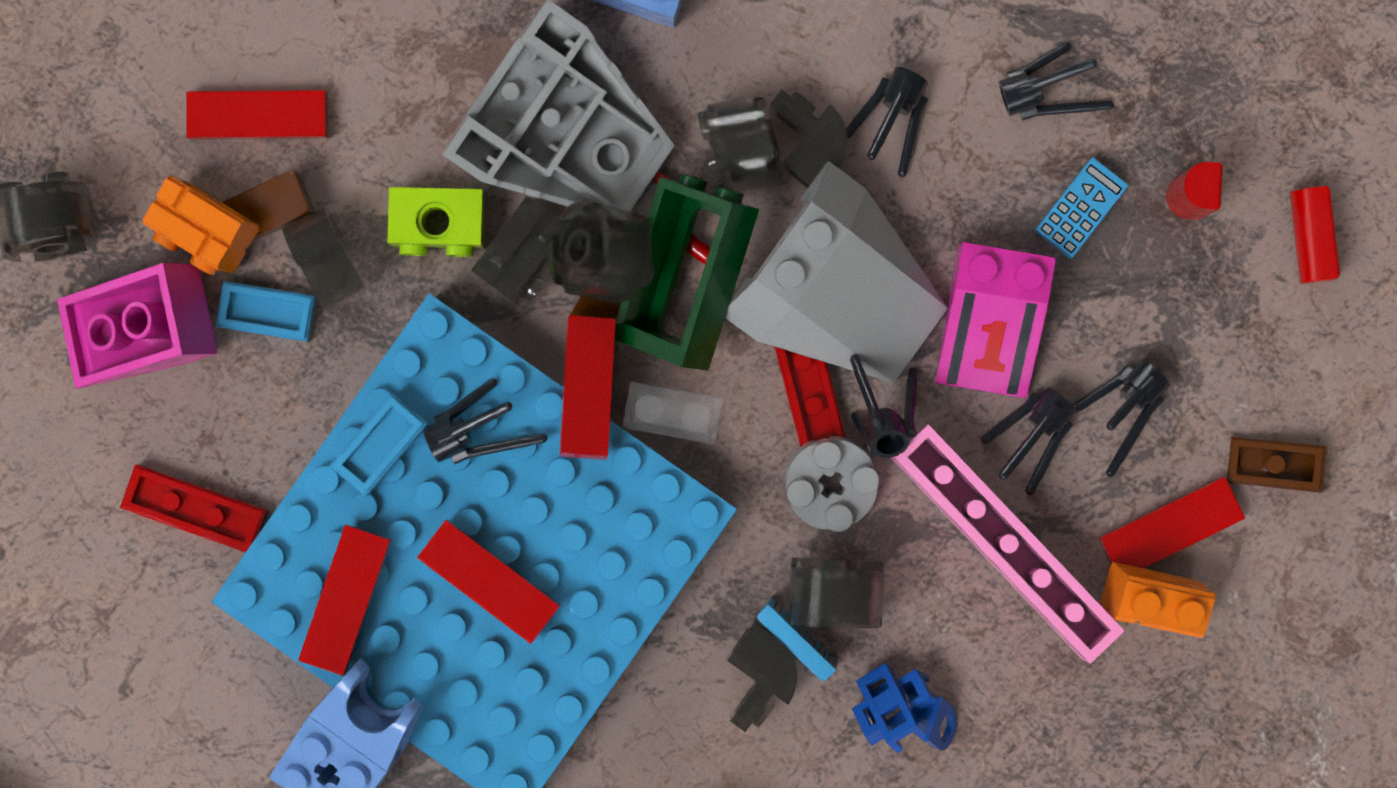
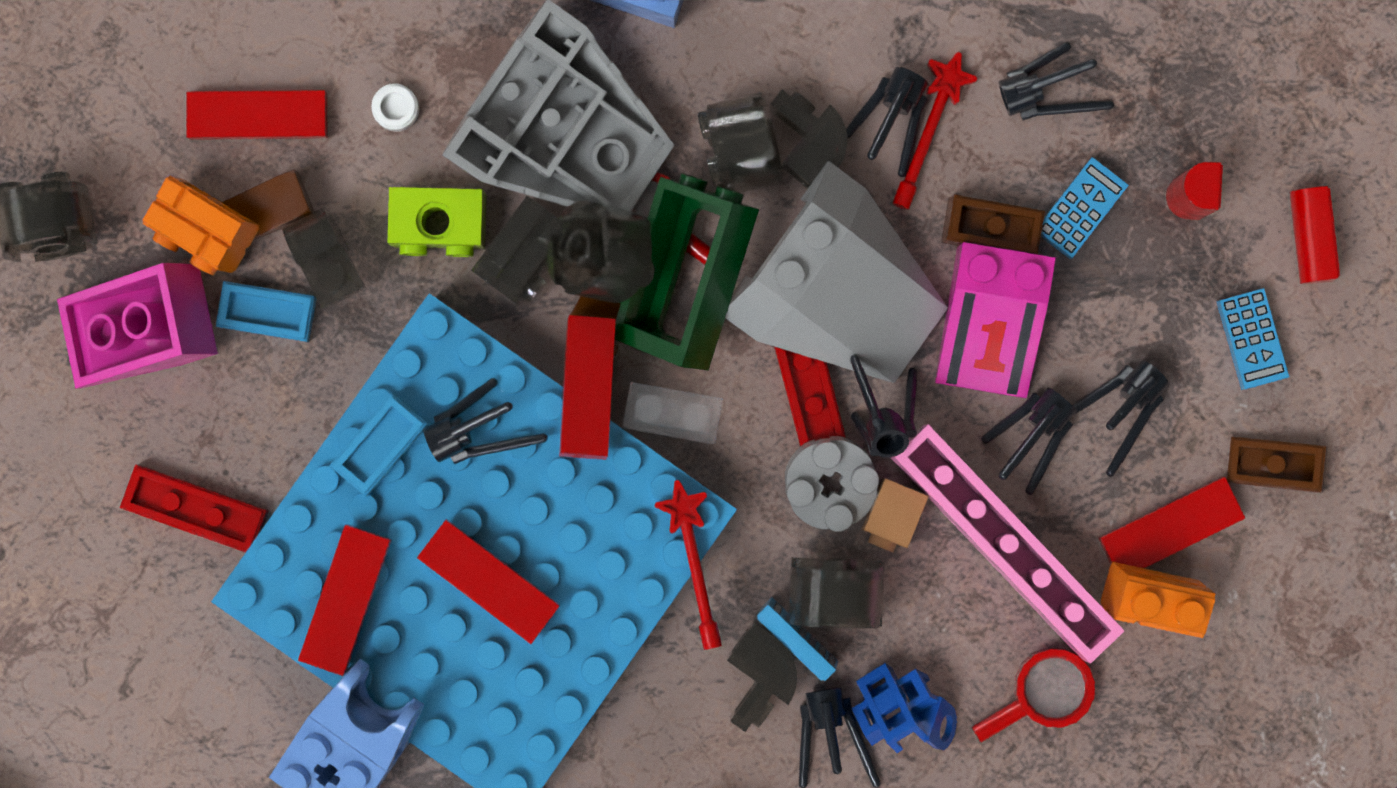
(395, 107): none -> white tile
(684, 514): none -> red piece
(826, 711): none -> black plant
(894, 515): none -> medium nougat brick
(947, 85): none -> red piece
(992, 224): none -> reddish brown slope
(1049, 689): none -> piece
(1252, 339): none -> dark azure tile

